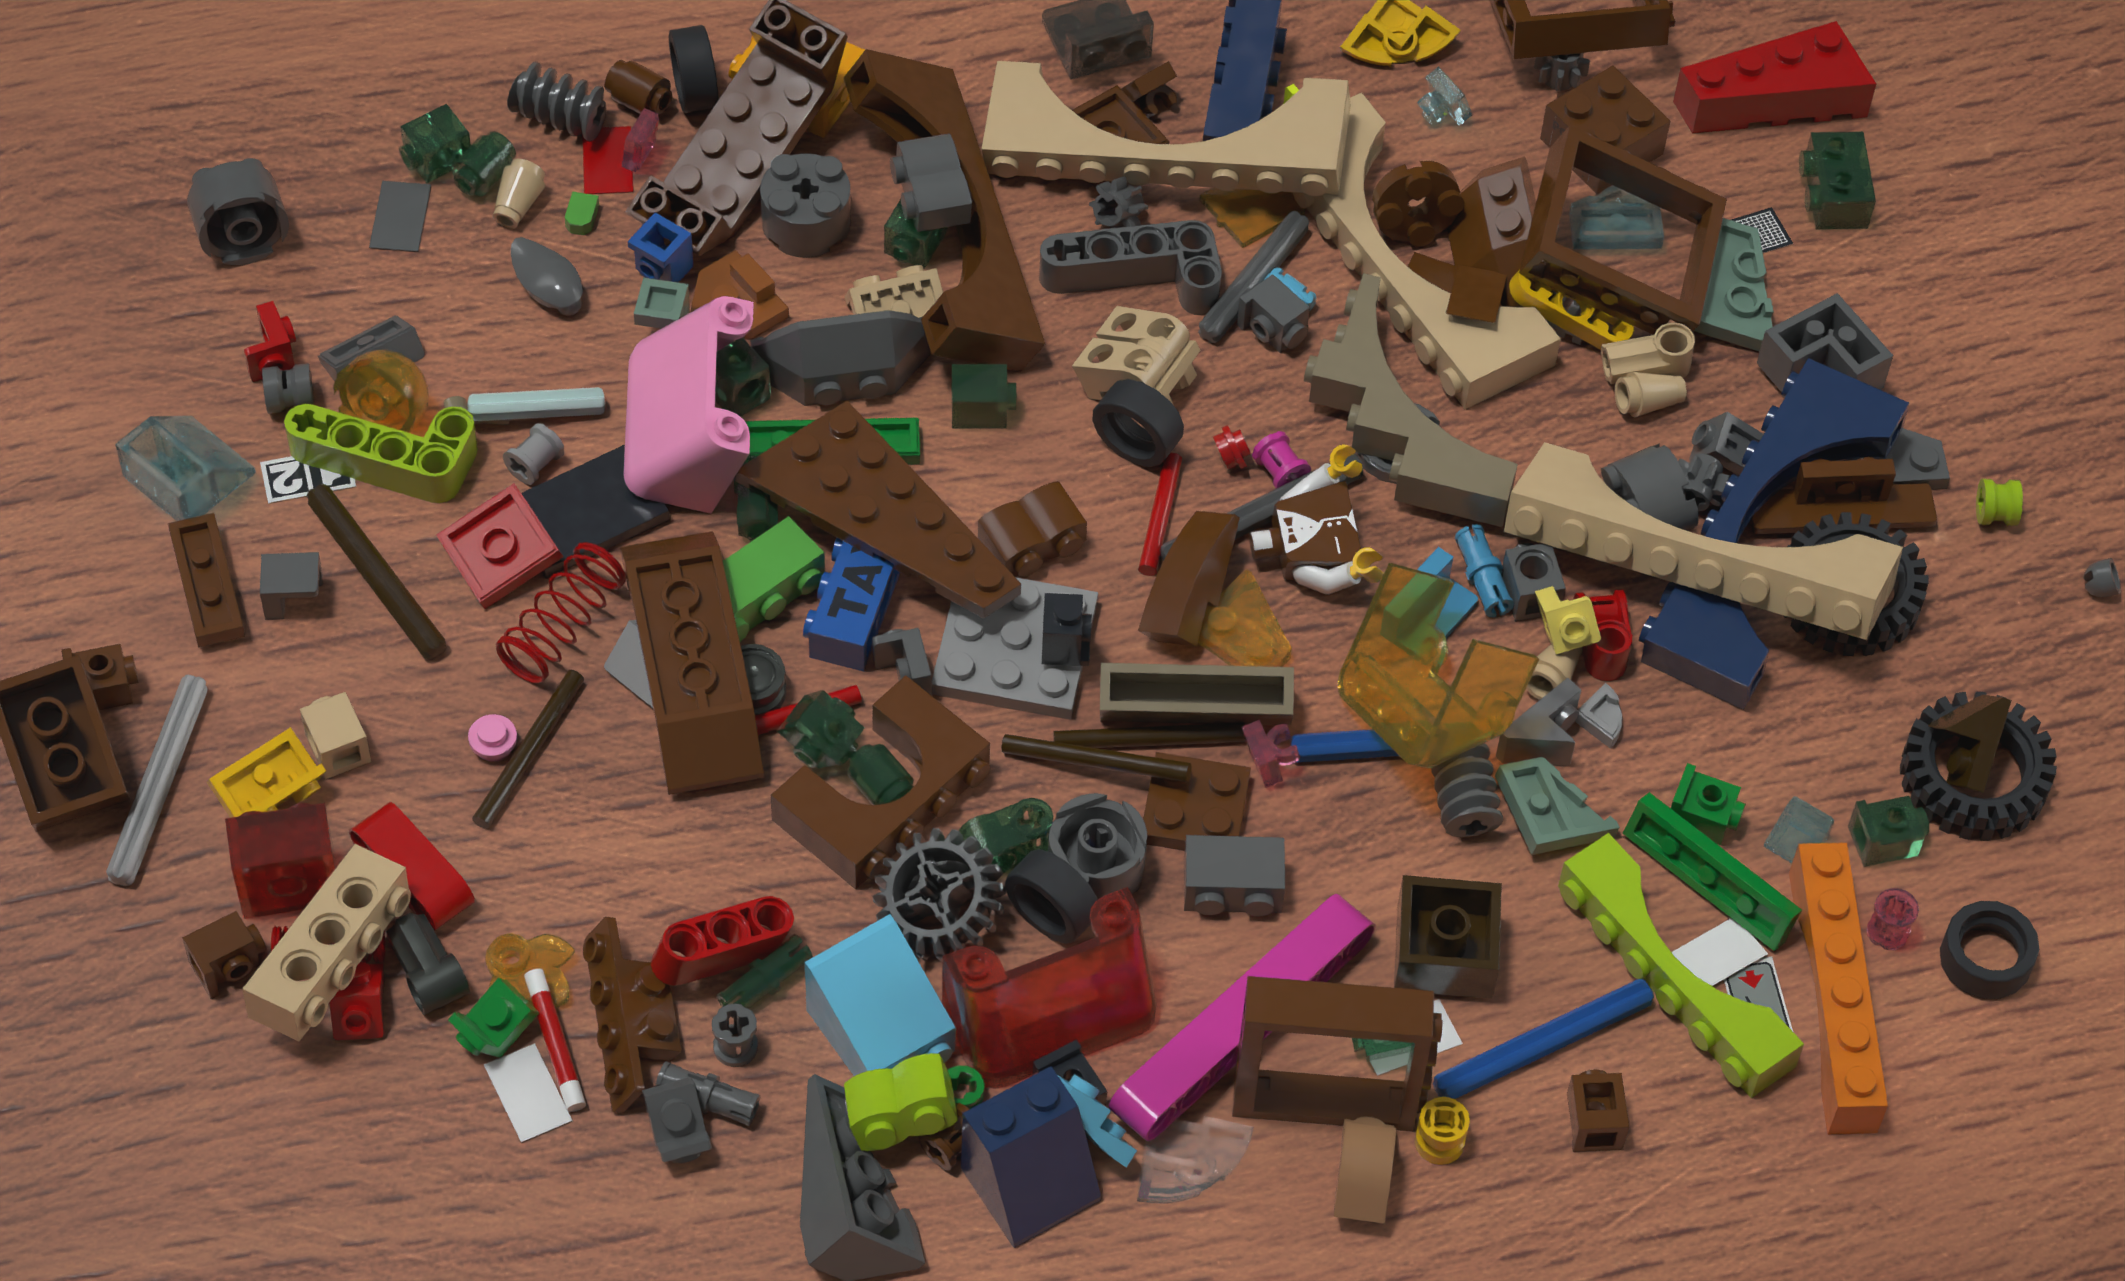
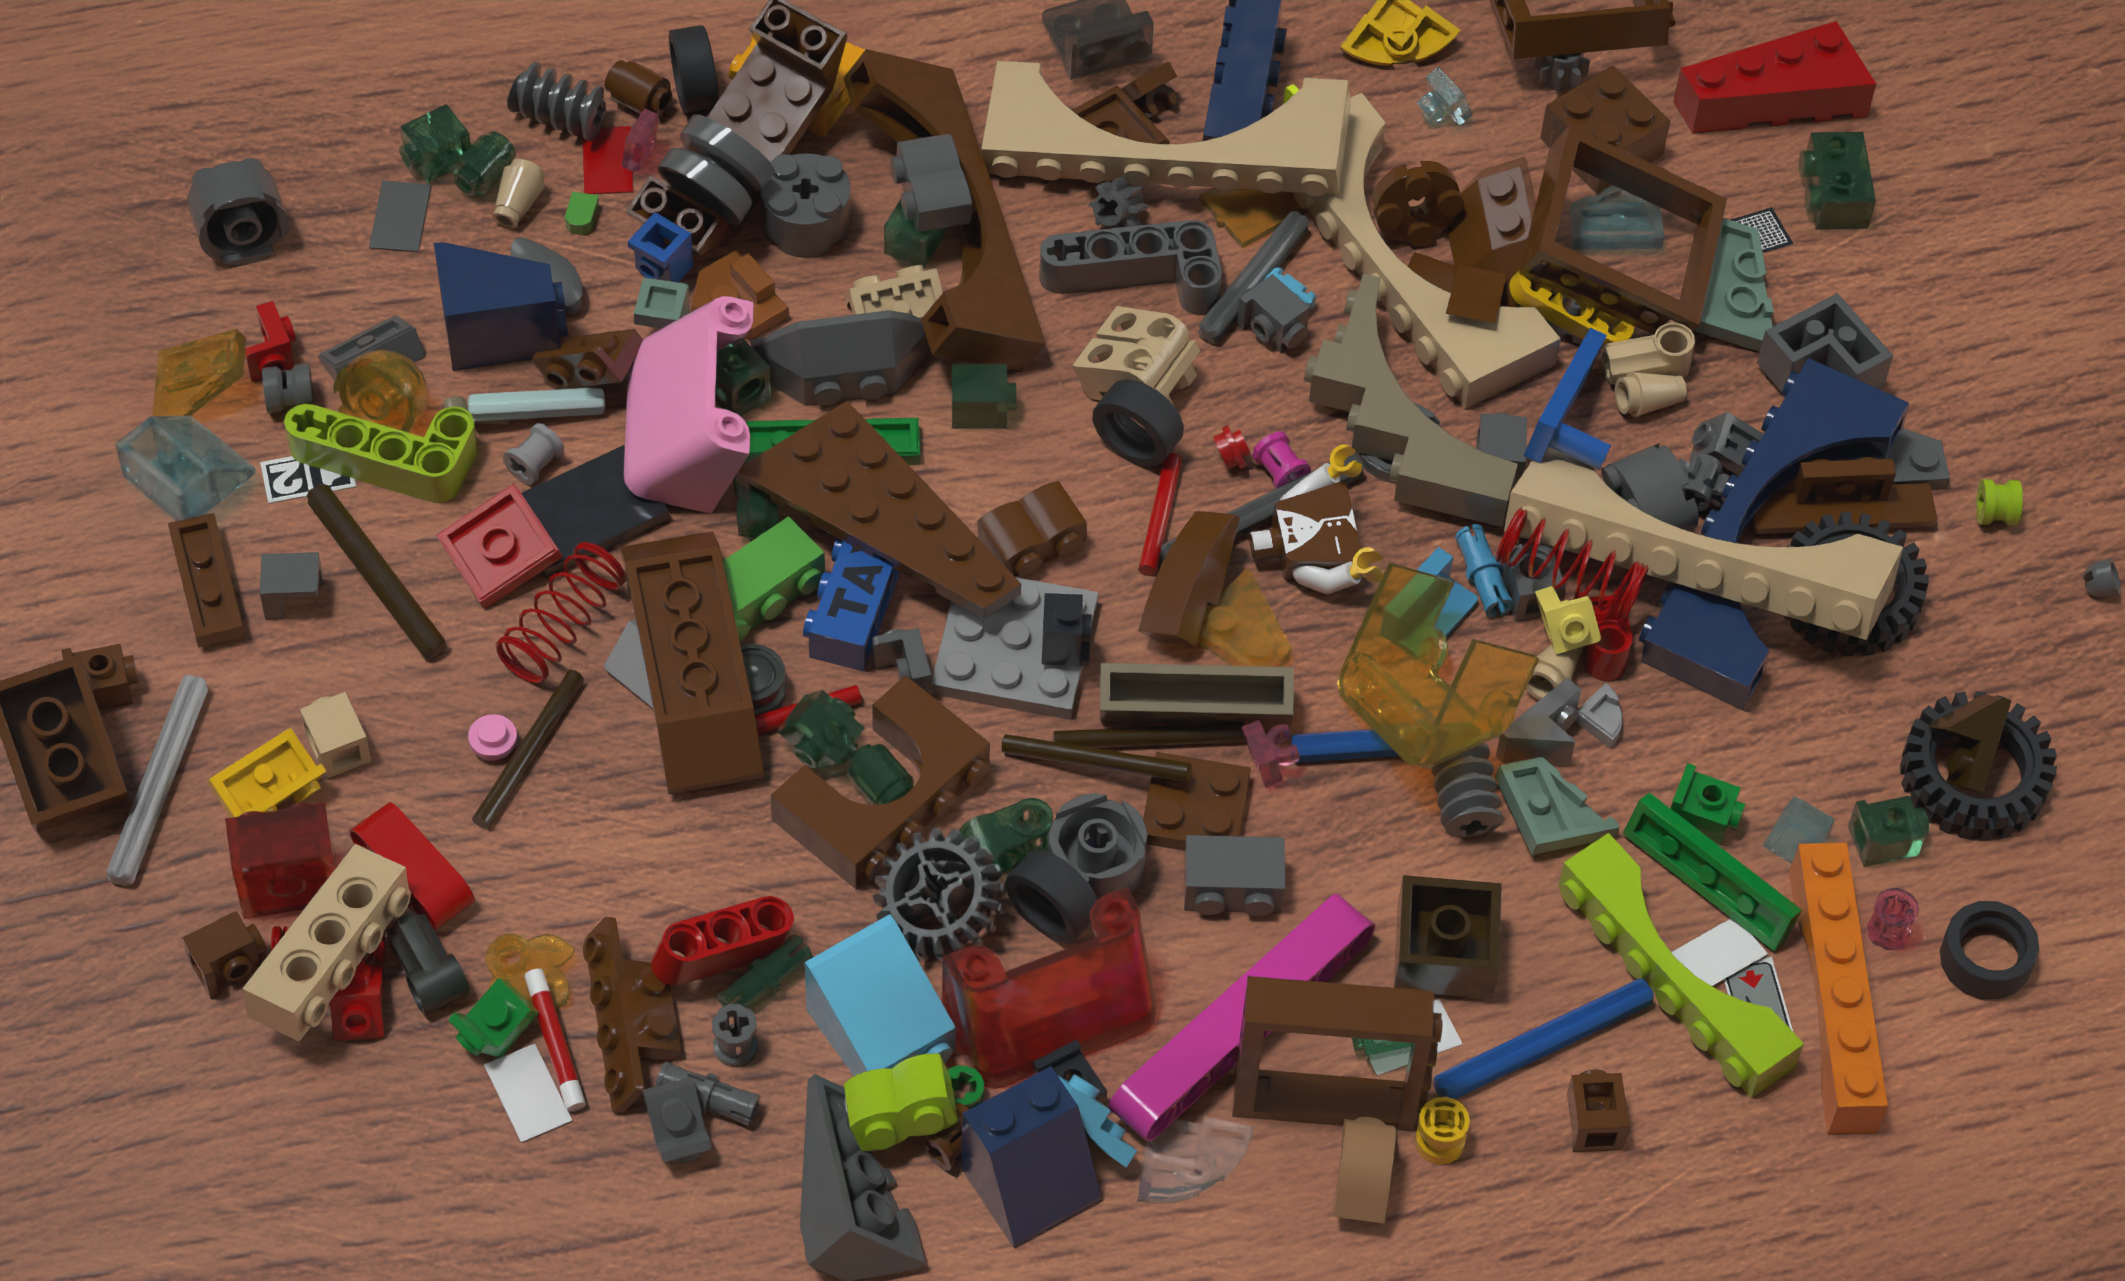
(197, 372): none -> clear yellow wing
(497, 306): none -> dark blue slope
(589, 359): none -> reddish brown bracket
(716, 168): none -> dark grey wheel
(1504, 438): none -> dark grey brick
(1512, 534): none -> red piece
(1550, 427): none -> blue piece

